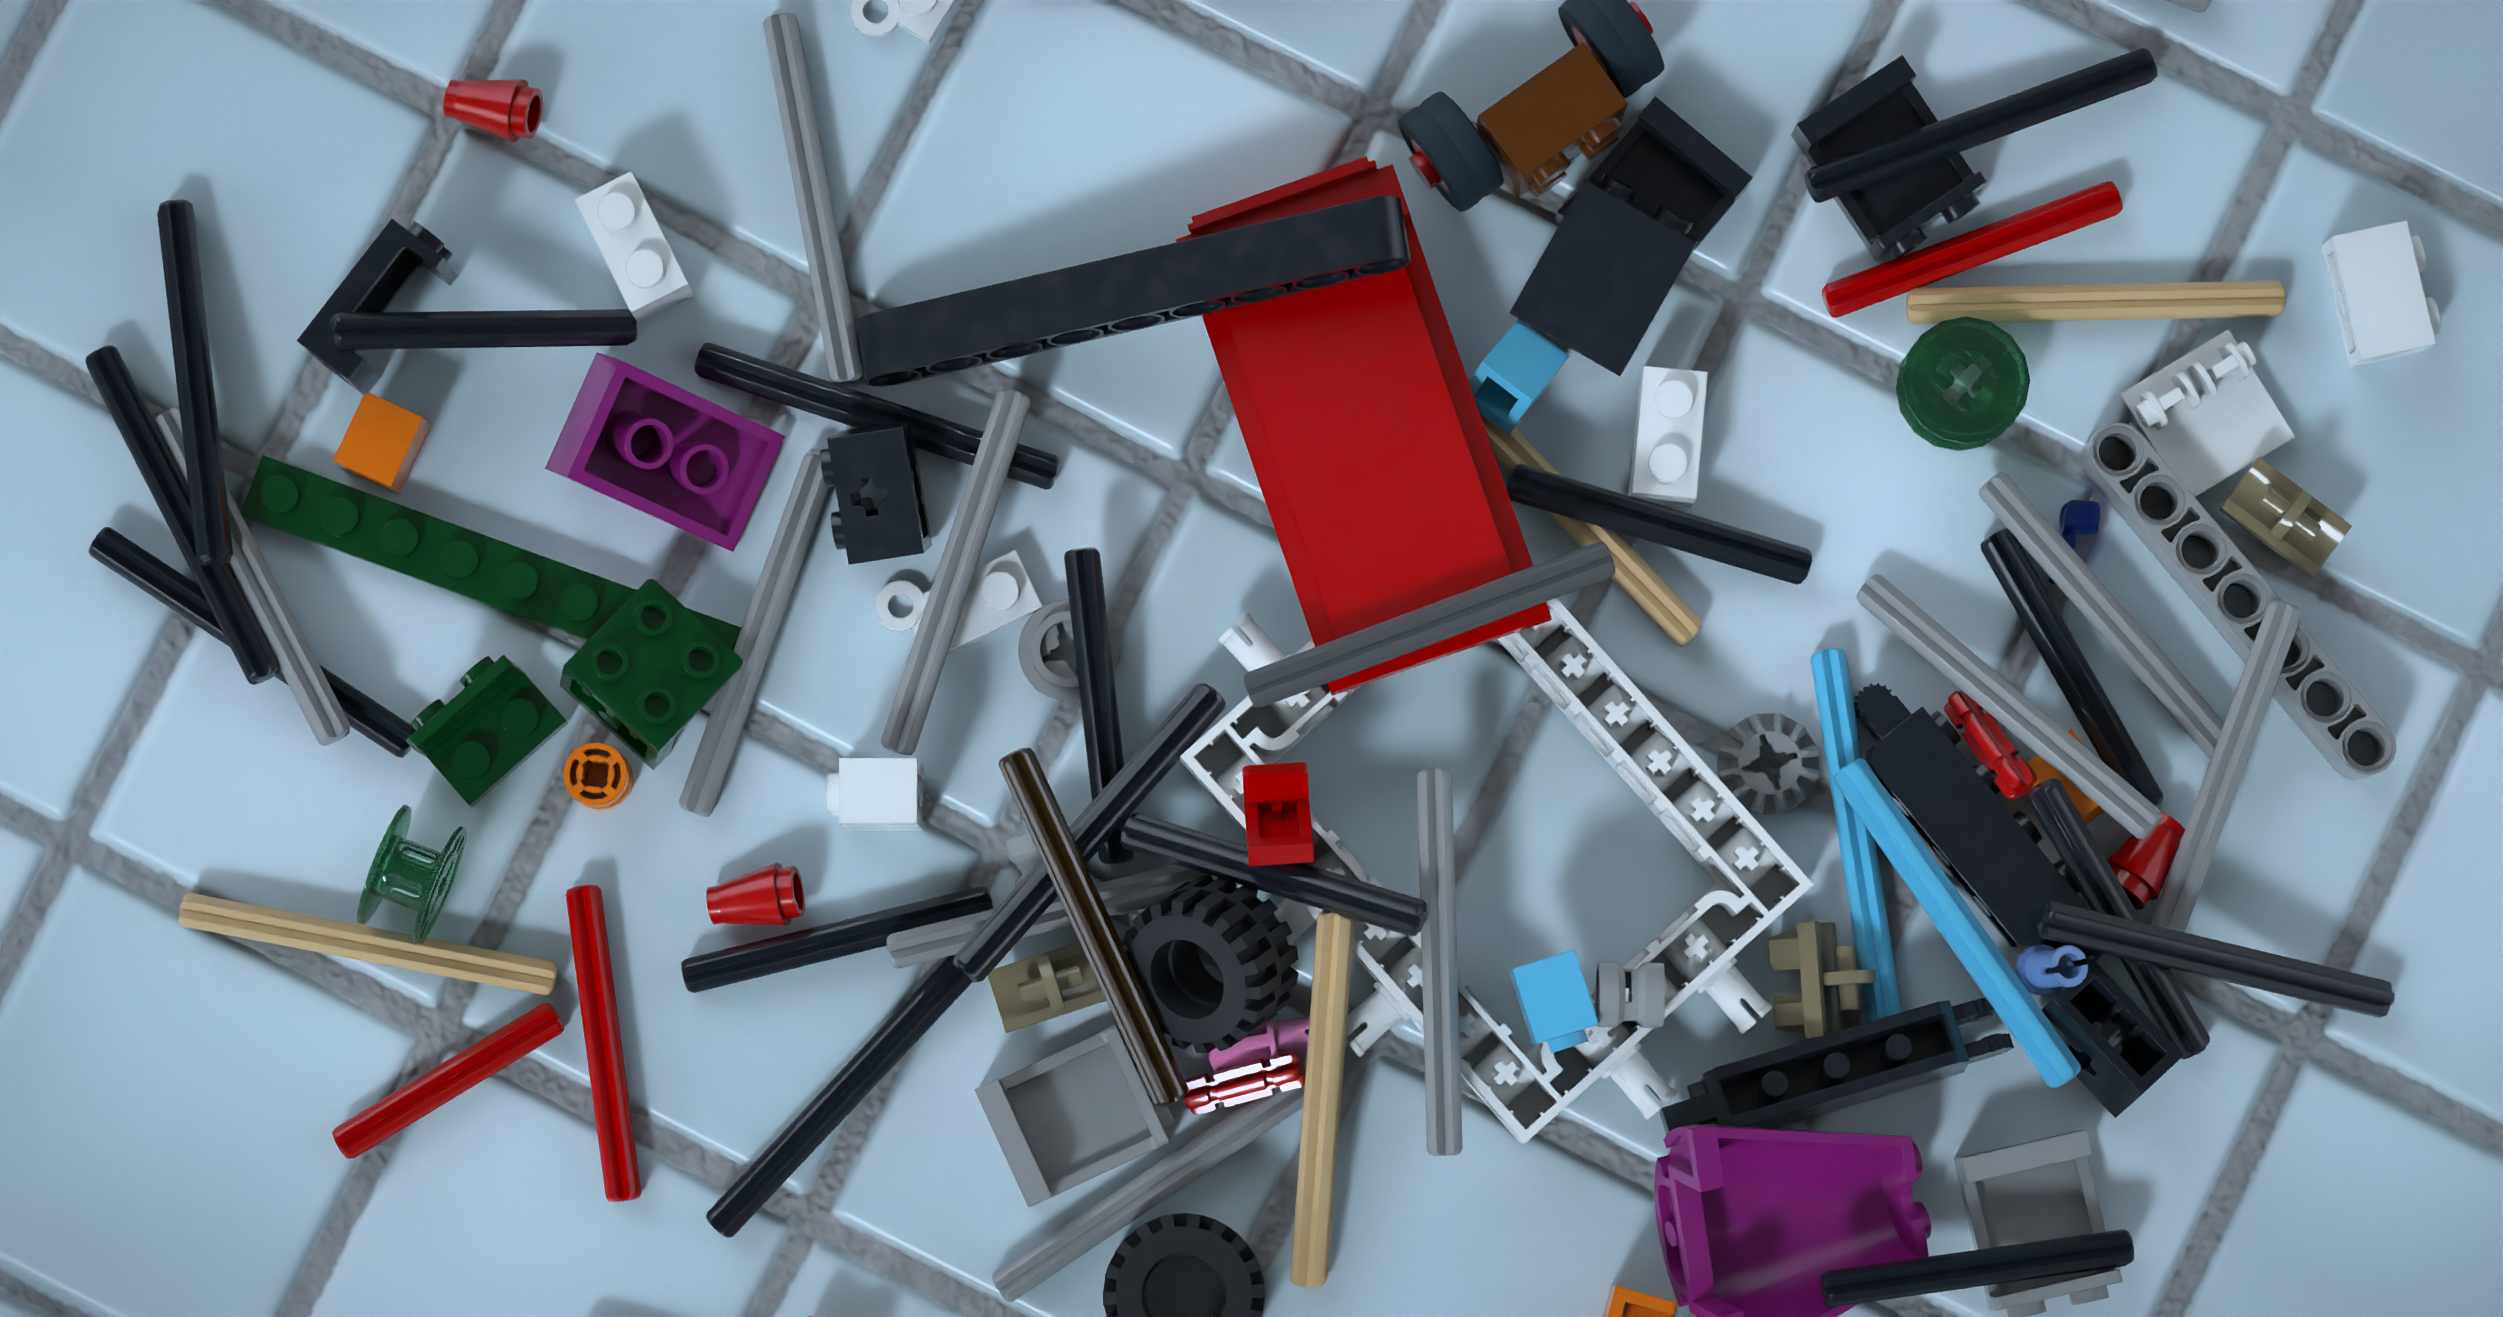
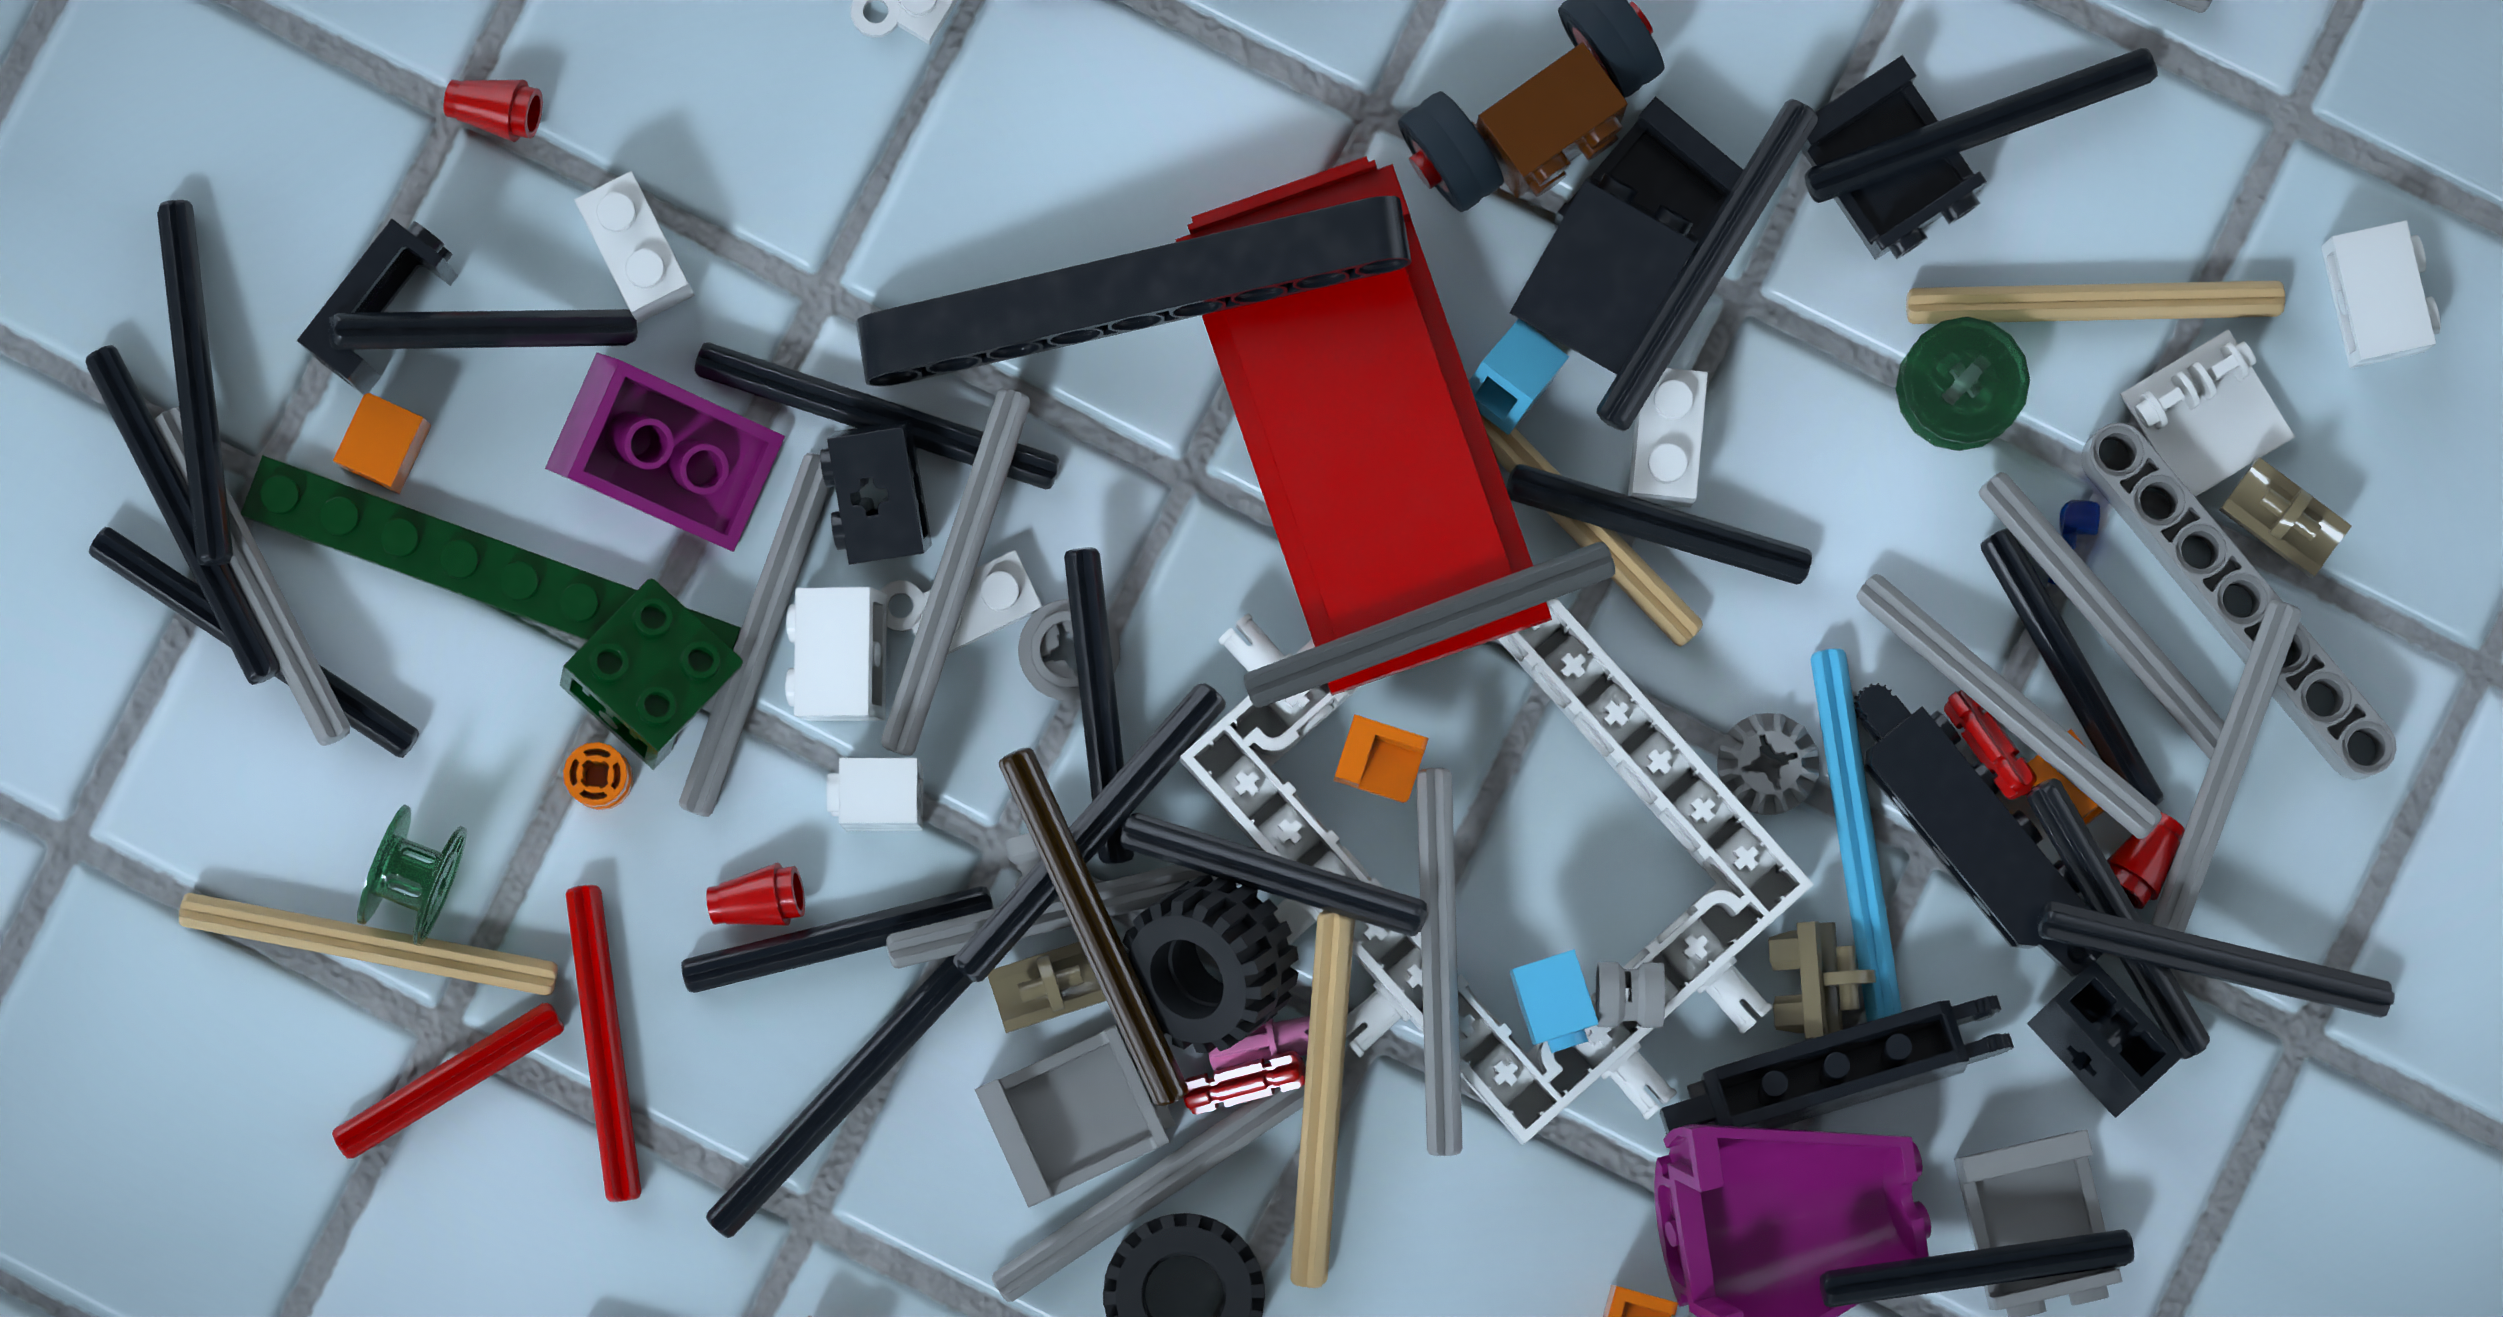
(485, 727): dark green bracket -> none
(813, 198): light grey axle -> none
(838, 654): none -> white brick
(1277, 814): red bracket -> none
(1380, 759): none -> orange panel
(1707, 265): none -> black axle
(1957, 923): medium azure axle -> none
(1972, 249): red axle -> none
(2046, 968): medium blue pin -> none

